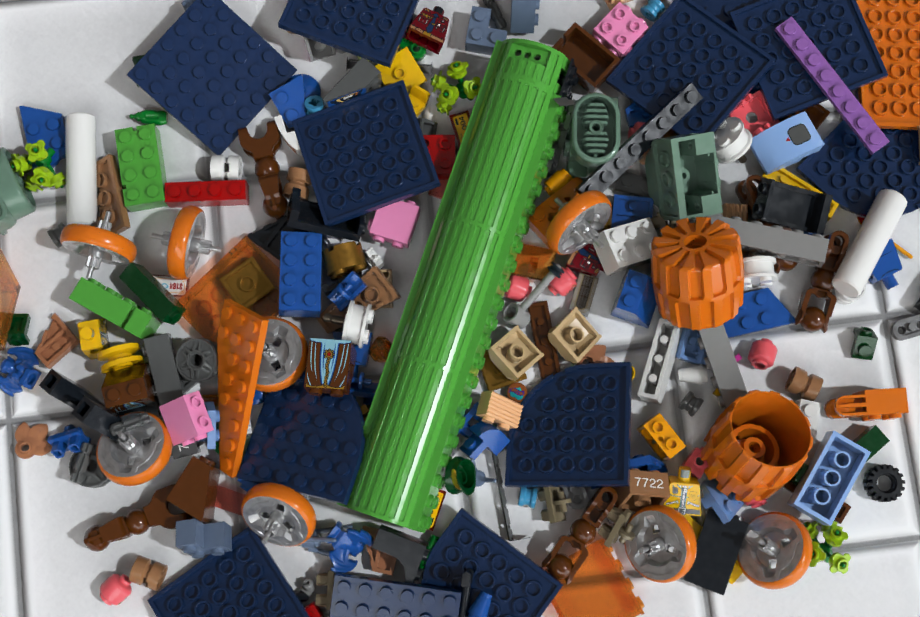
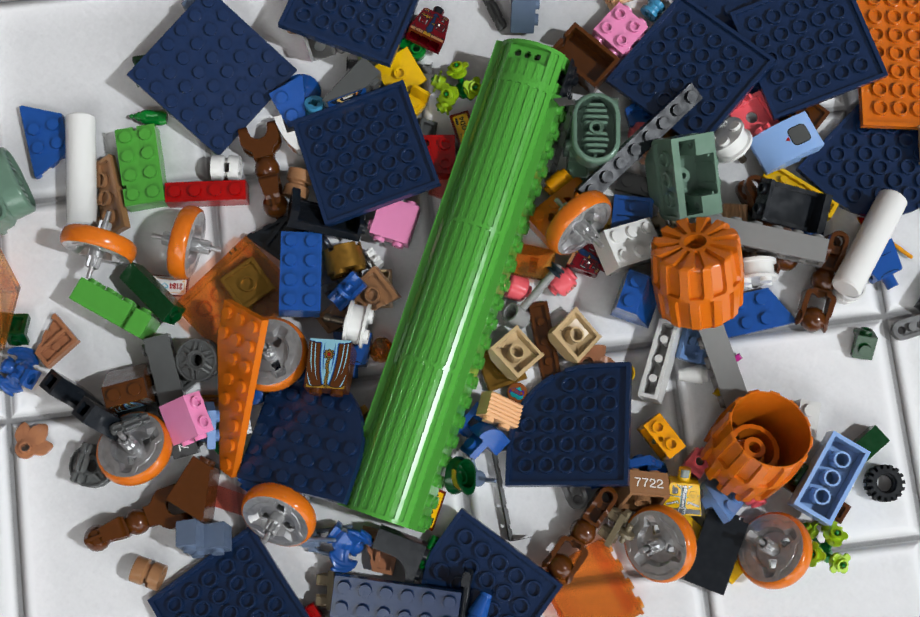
(44, 173): lime plant -> none
(55, 234): dark grey wheel -> none
(68, 440): blue hips -> none
(93, 336): yellow torso -> none
(115, 589): coral head -> none
(120, 357): yellow wheel -> none
(306, 590): light grey arm -> none
(363, 388): blue hips -> none
(479, 36): sand blue brick -> none
(527, 497): dark azure wheel -> none
(555, 504): dark tan hips -> none
(584, 293): tile -> none
(691, 403): dark grey wheel -> none
(762, 354): coral head -> none
(801, 383): medium nougat wheel -> none
(832, 85): medium lavender plate -> none
(869, 405): orange brick -> none

